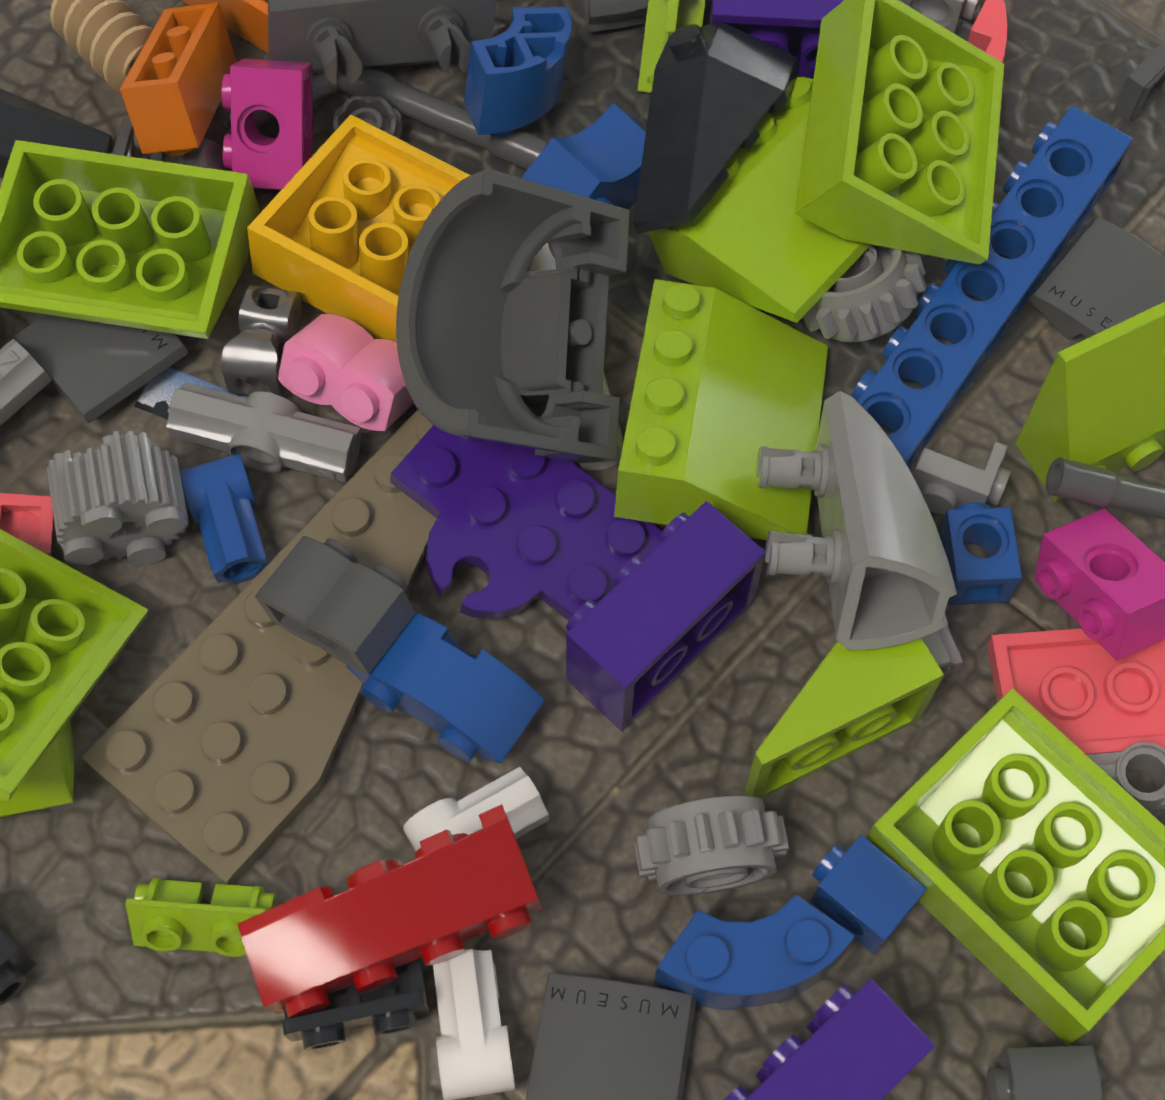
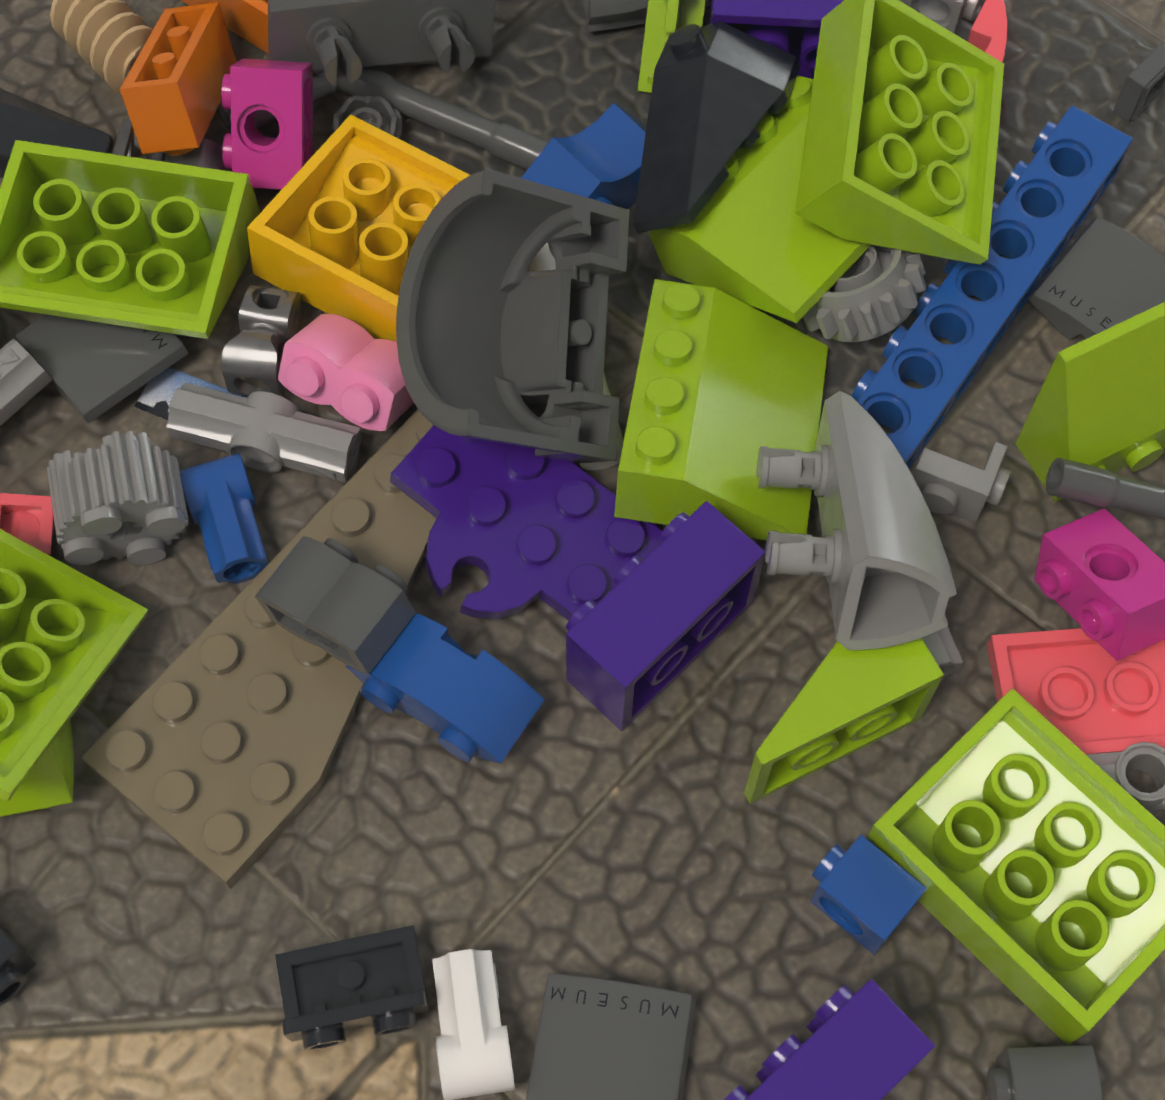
(170, 916): lime hinge -> none
(391, 917): red wedge -> none
(512, 790): white piece -> none
(518, 71): blue brick -> none
(711, 845): light grey gear -> none
(754, 961): blue brick -> none
(978, 578): blue brick -> none

